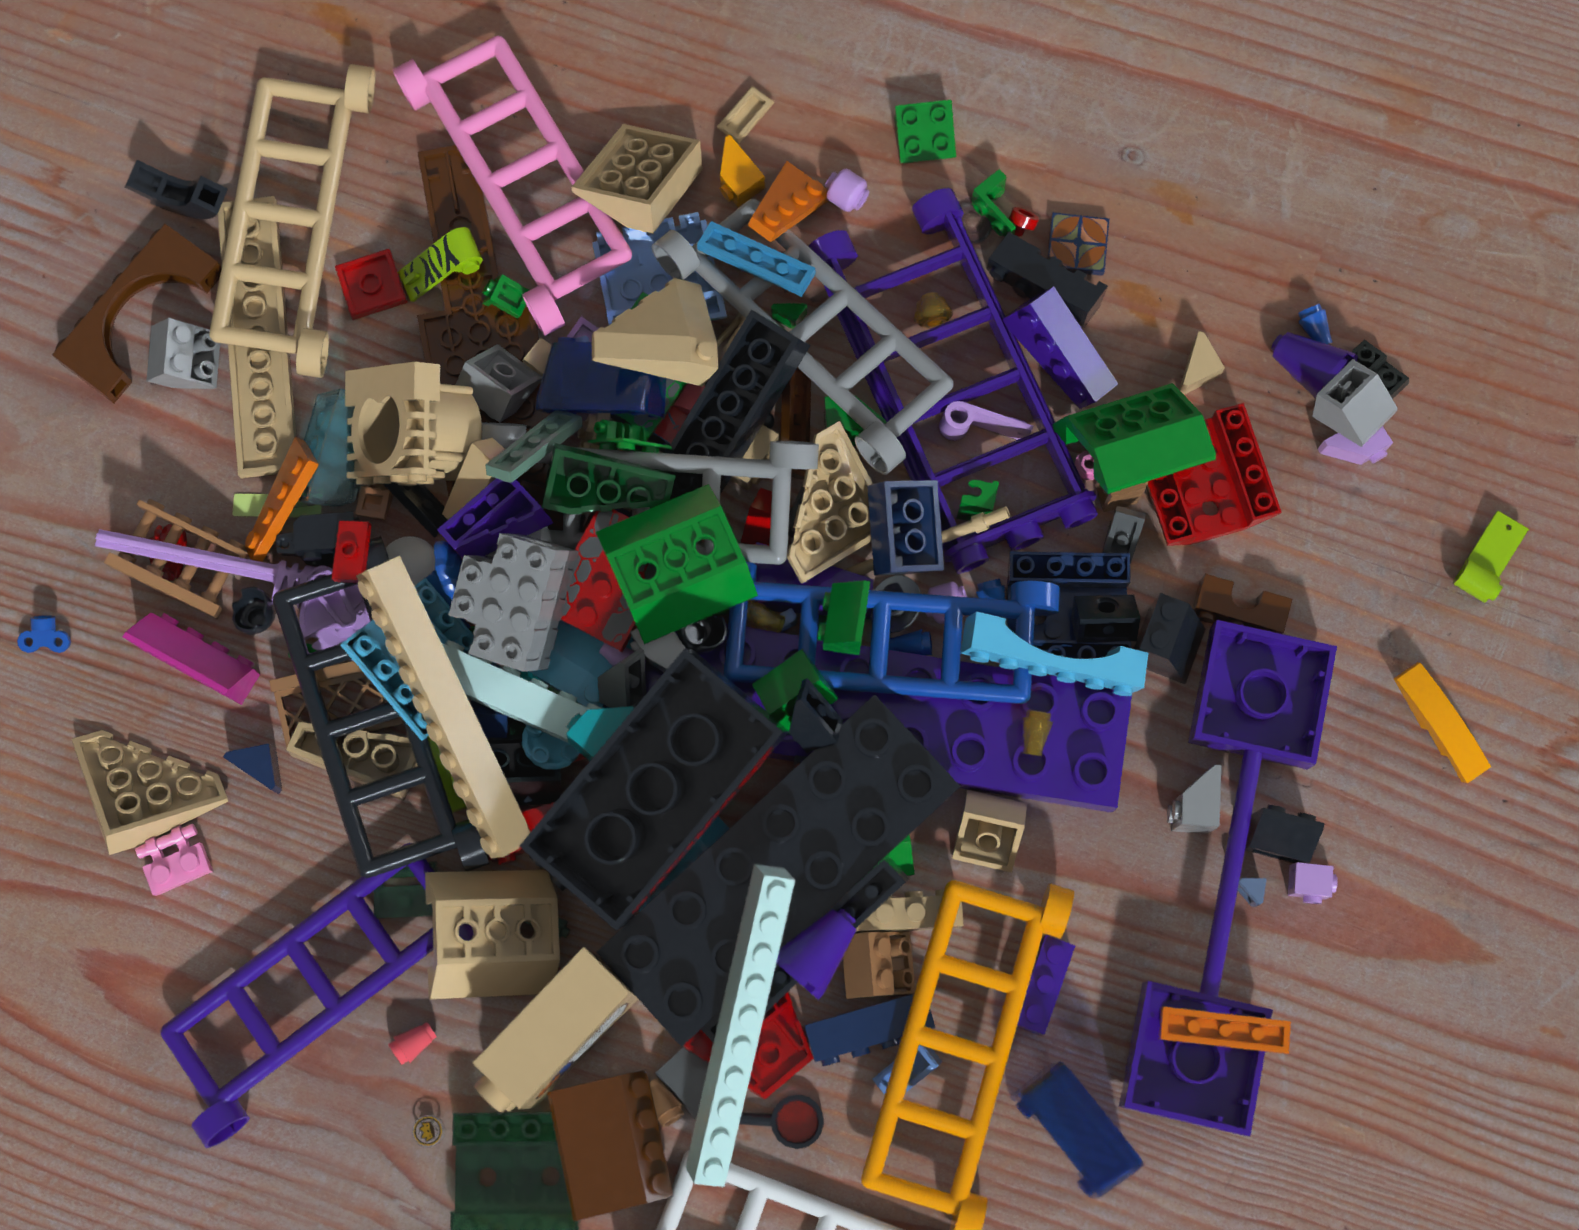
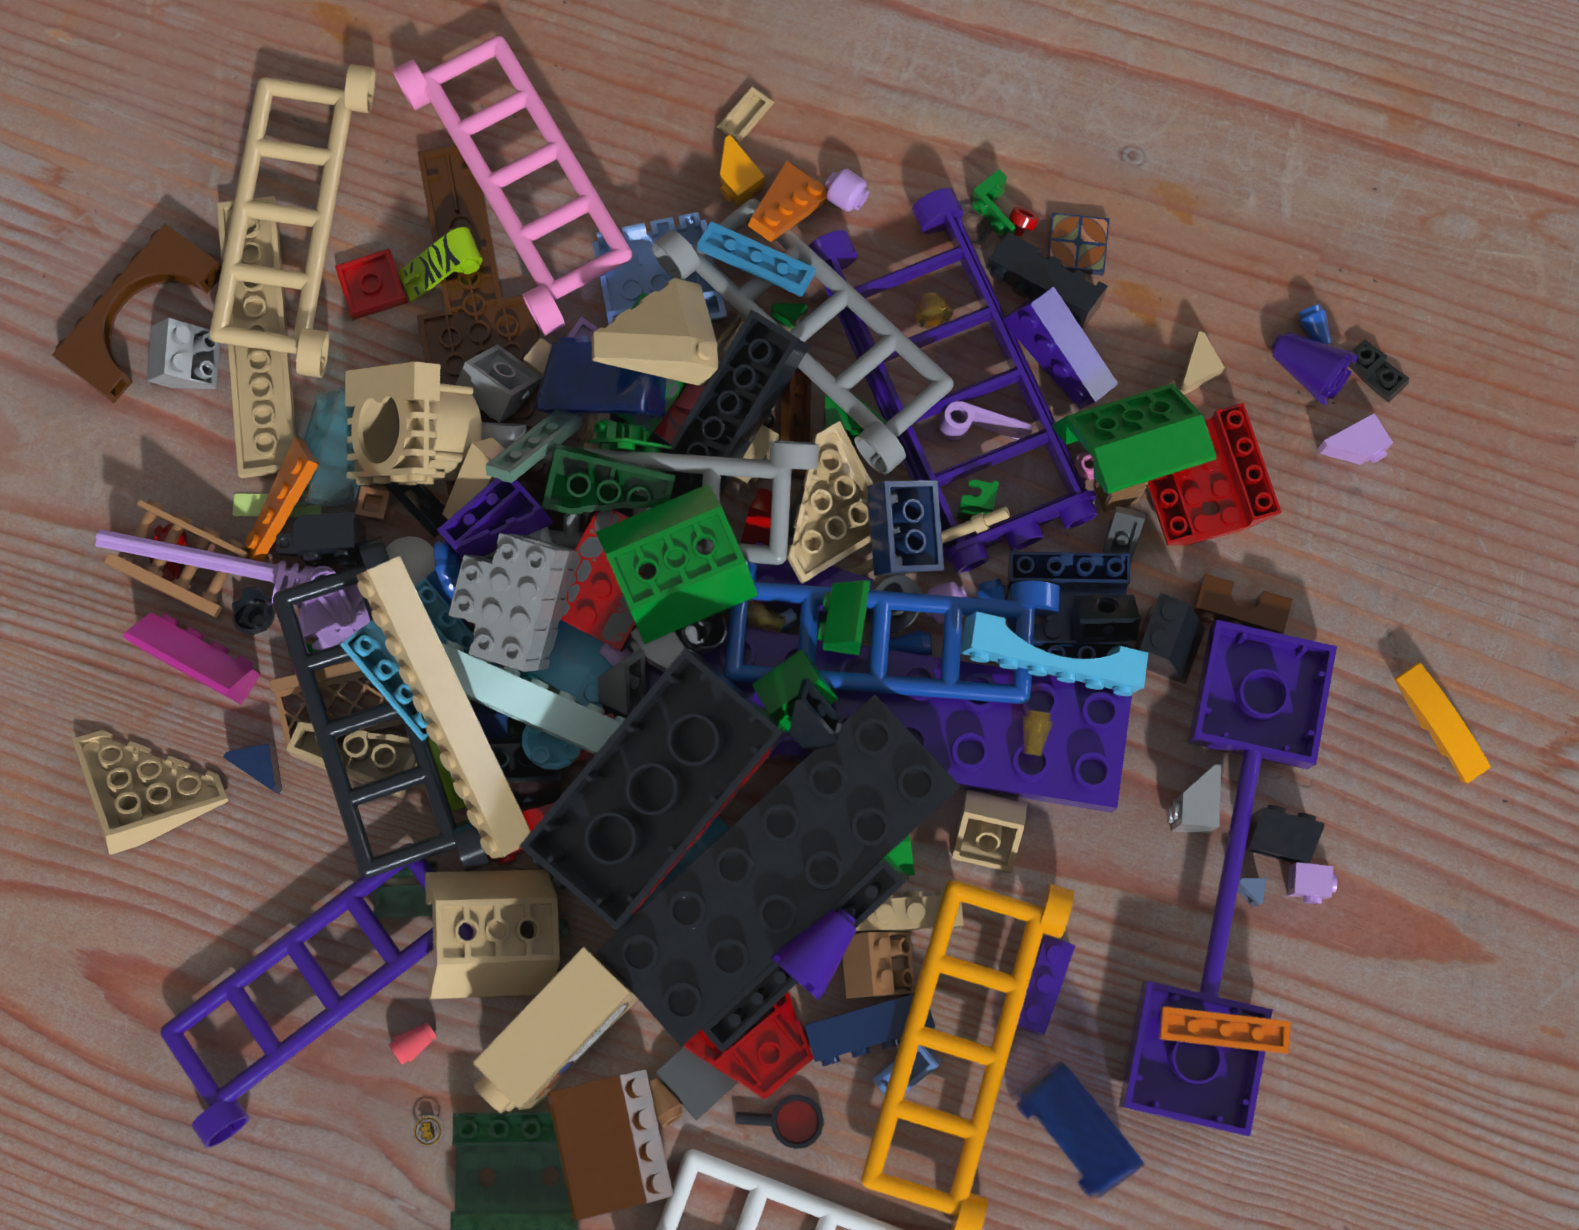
(43, 633): blue piece -> none
(177, 868): bright pink plate -> none
(188, 198): black arch -> none
(351, 550): red plate -> none
(505, 295): green bracket -> none
(592, 729): teal slope -> none
(640, 176): tan slope -> none
(739, 1025): light aqua brick -> none
(925, 131): green hinge -> none
(1355, 403): light grey slope -> none
(1489, 558): lime door -> none

